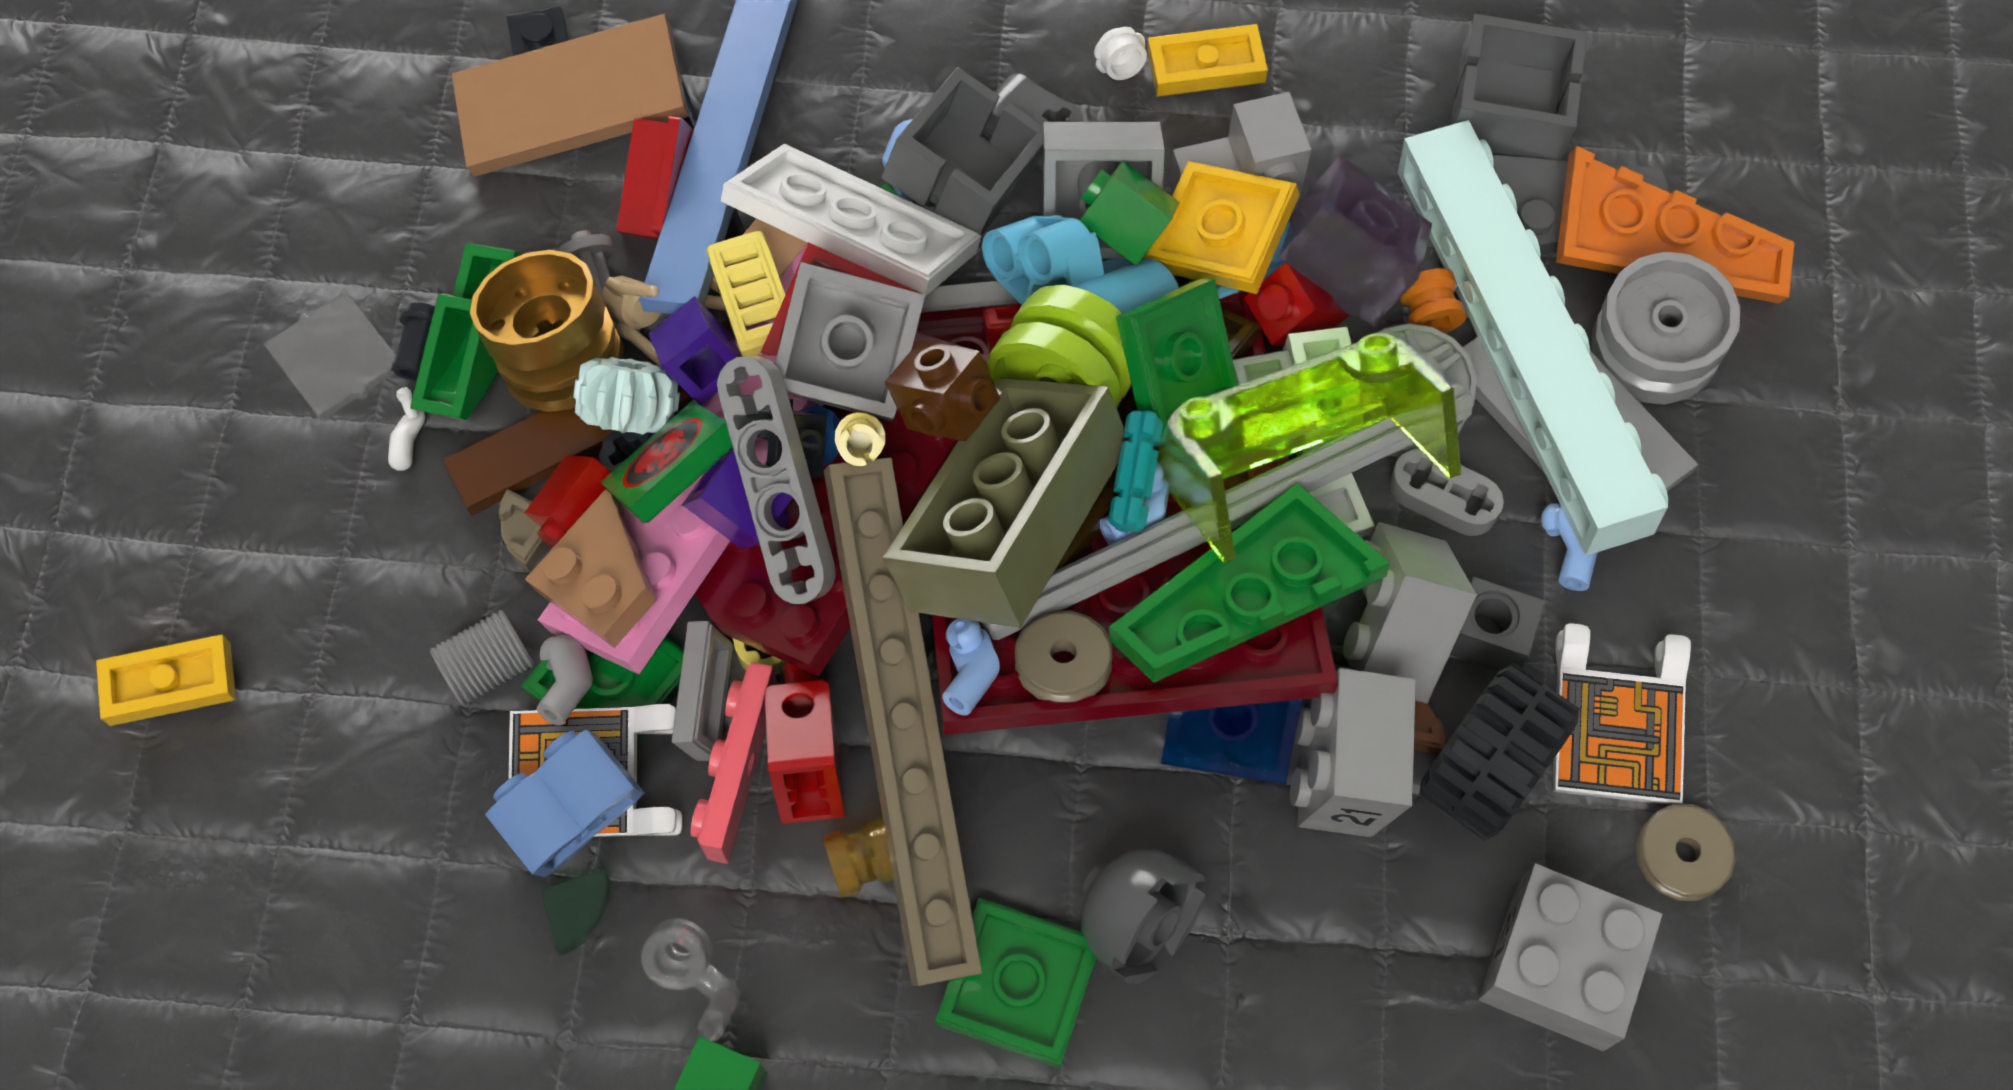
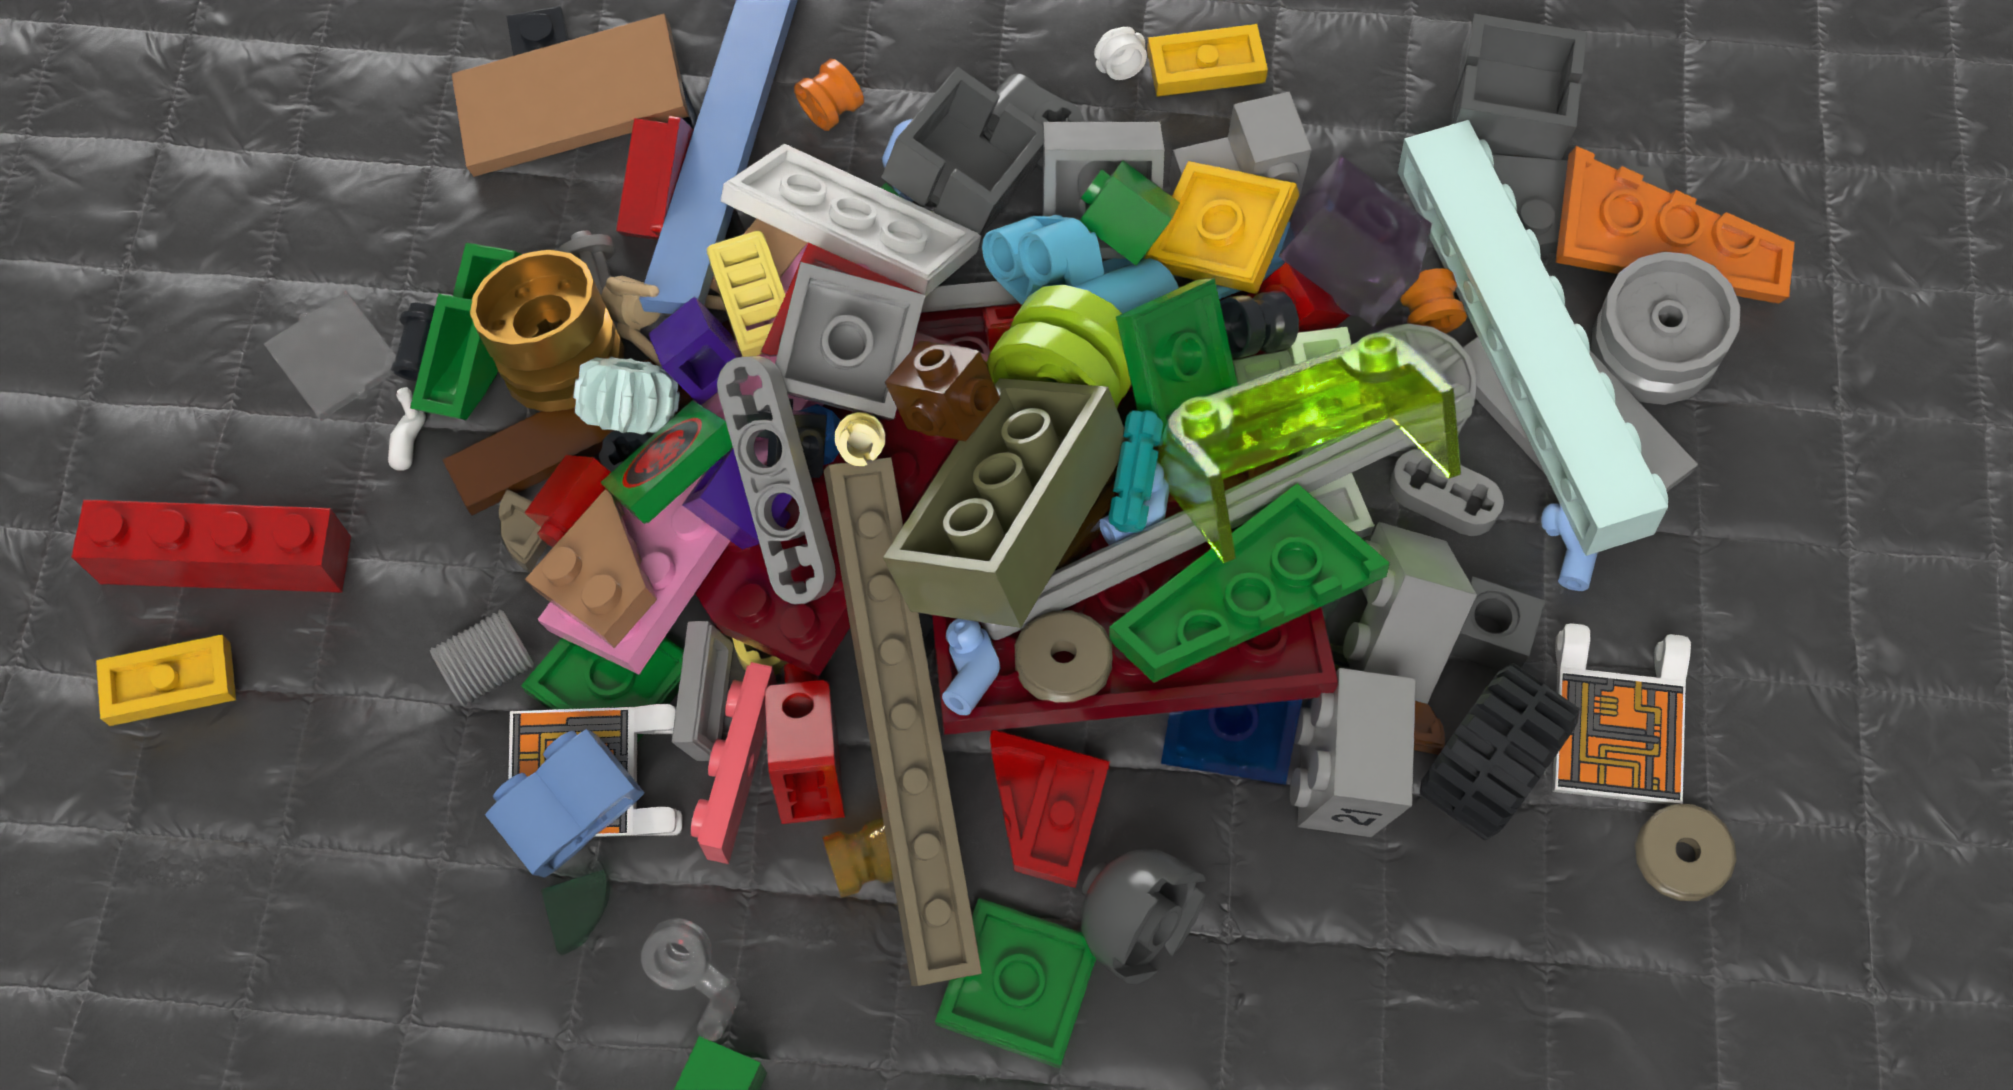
(212, 546): none -> red brick
(572, 677): light grey arm -> none
(829, 94): none -> orange wheel
(1047, 804): none -> red wing
(1266, 323): none -> black wheel
(1570, 957): light grey brick -> none

